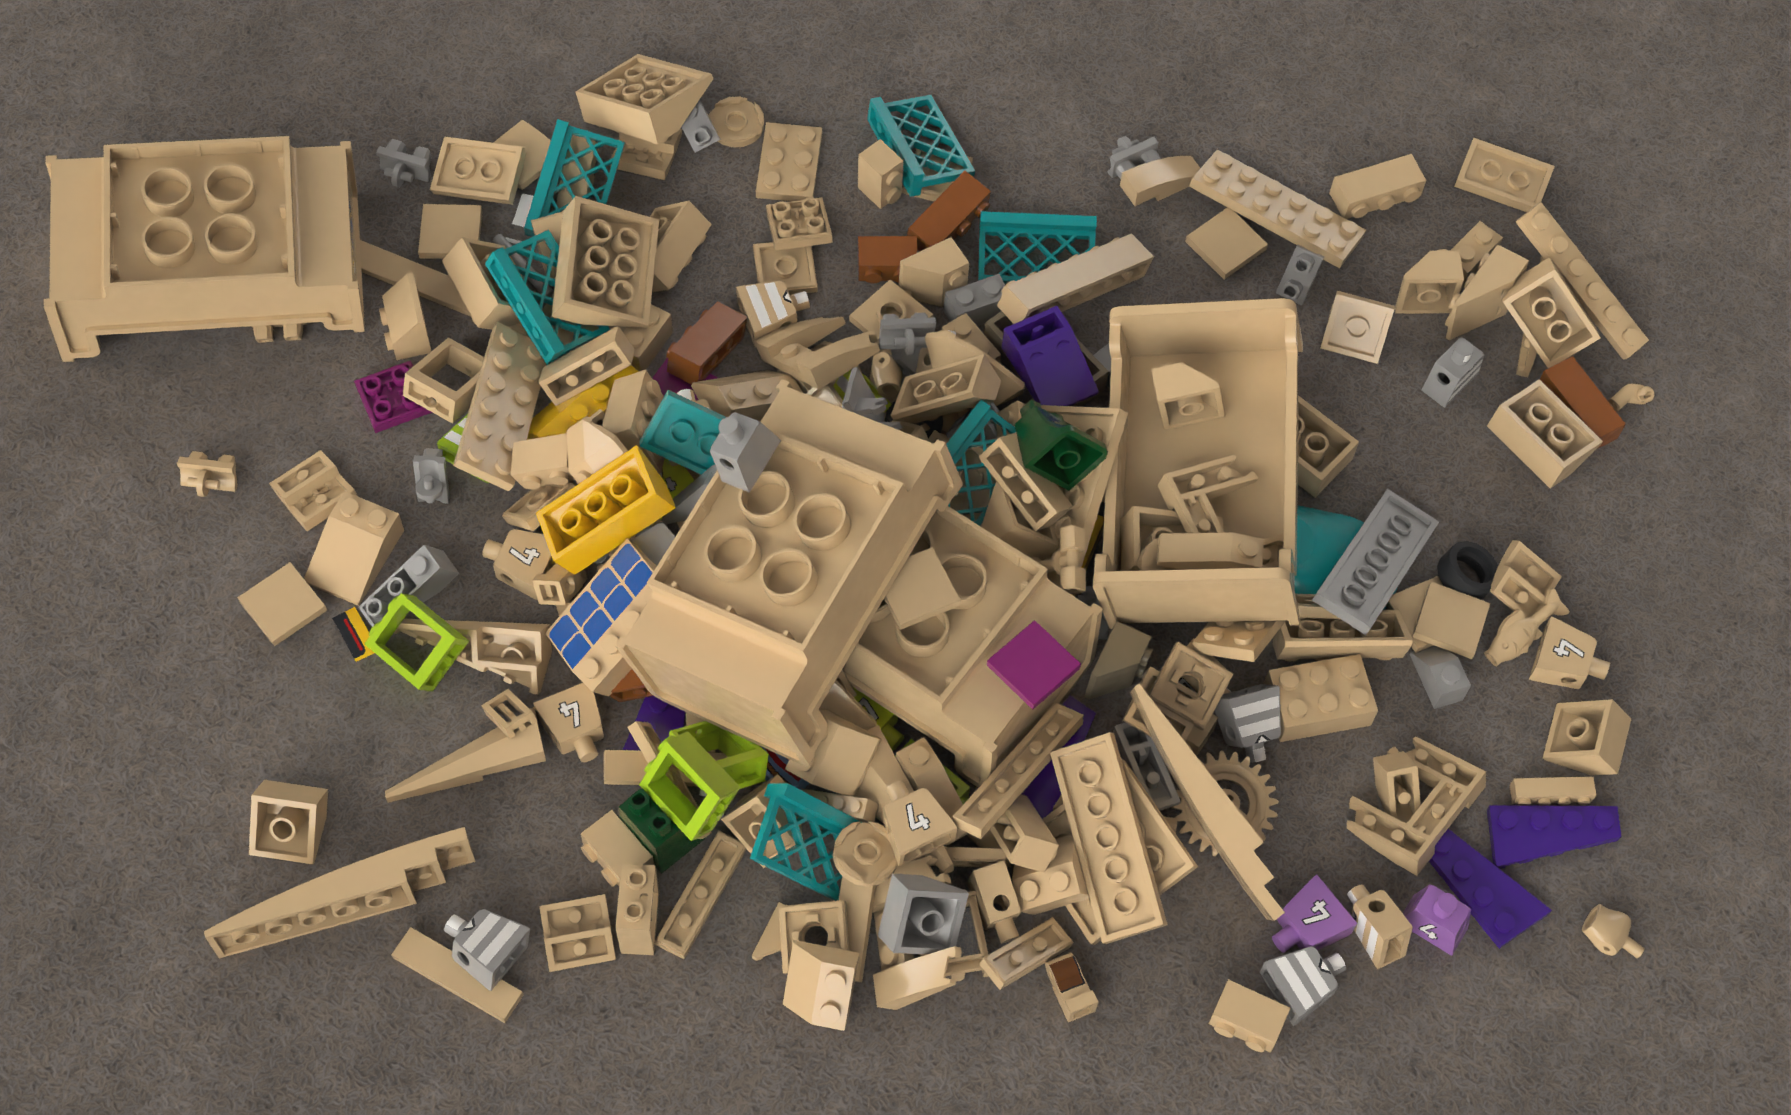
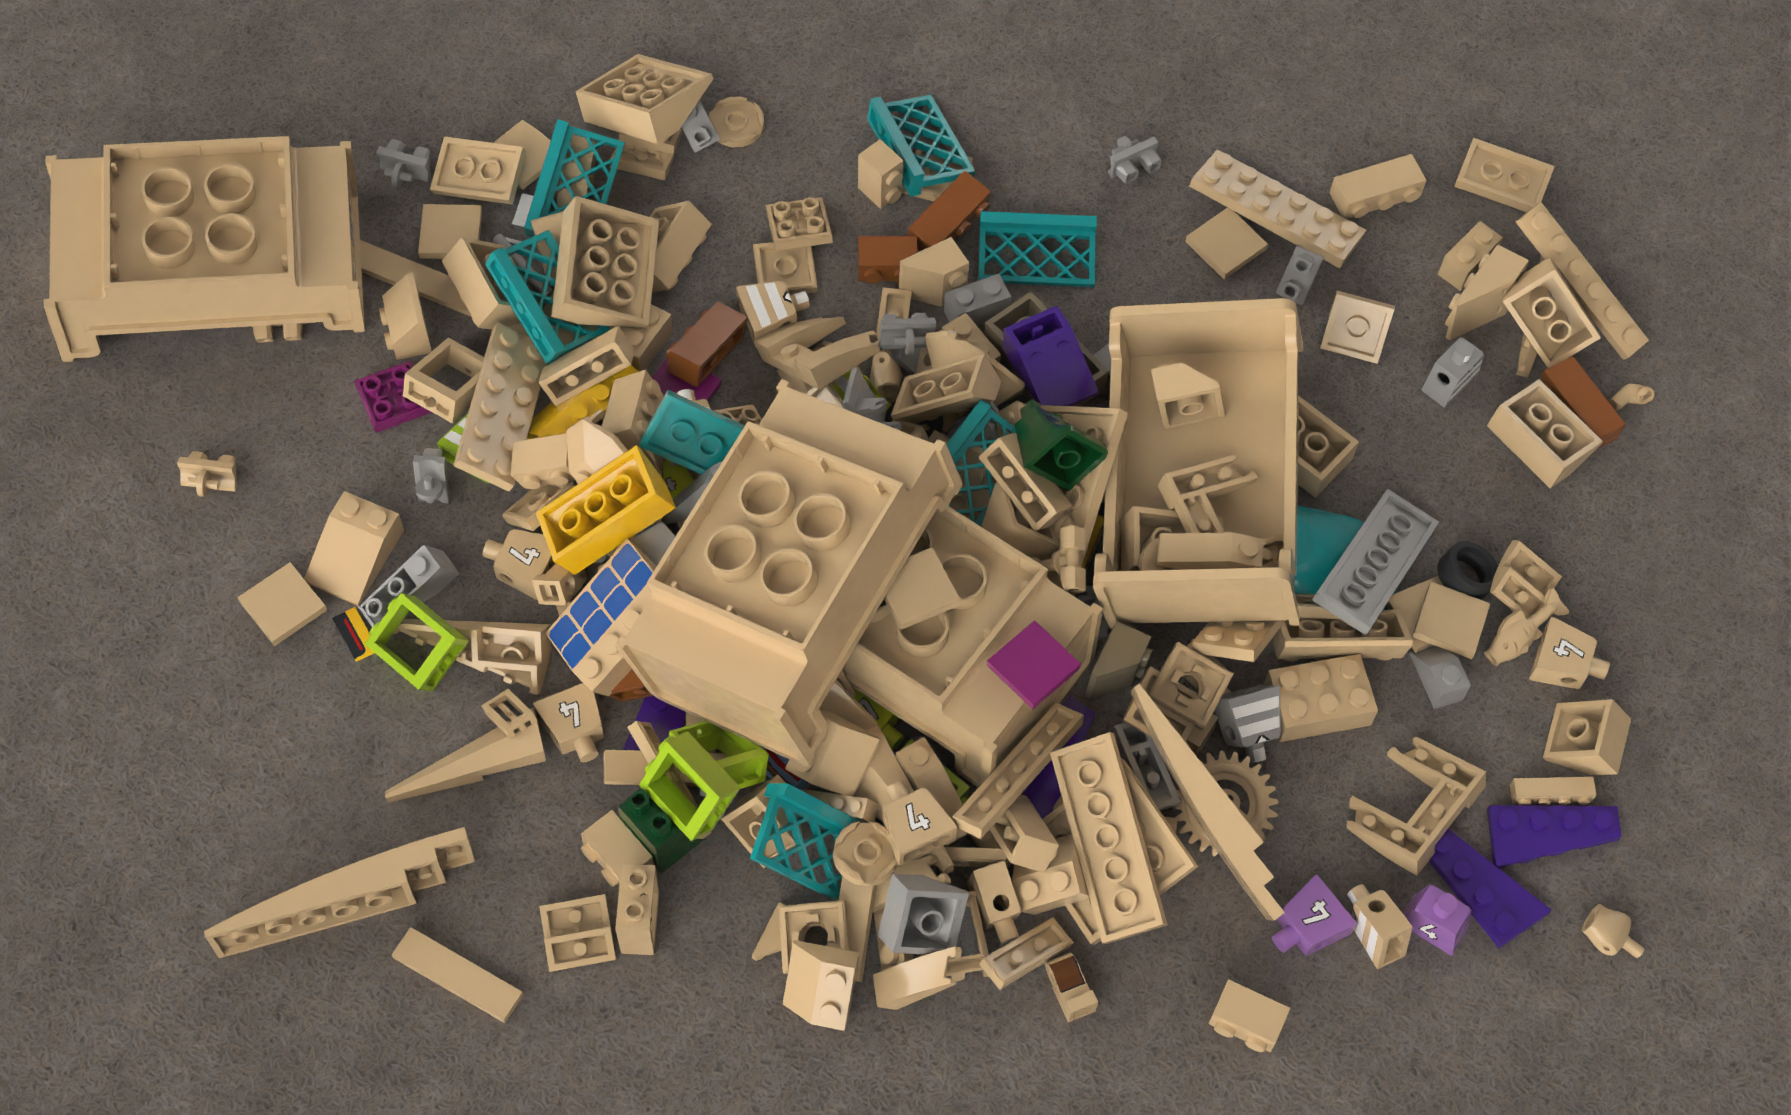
(287, 821): tan slope -> none
(311, 489): tan slope -> none
(487, 945): light grey torso -> none
(700, 895): tan tile -> none
(742, 450): light grey torso -> none
(744, 393): tan slope -> none
(788, 162): tan plate -> none
(868, 315): tan piece -> none
(1076, 279): tan brick -> none
(1158, 178): tan slope -> none
(1302, 980): light grey torso -> none
(1397, 784): tan slope -> none
(1431, 283): tan slope -> none

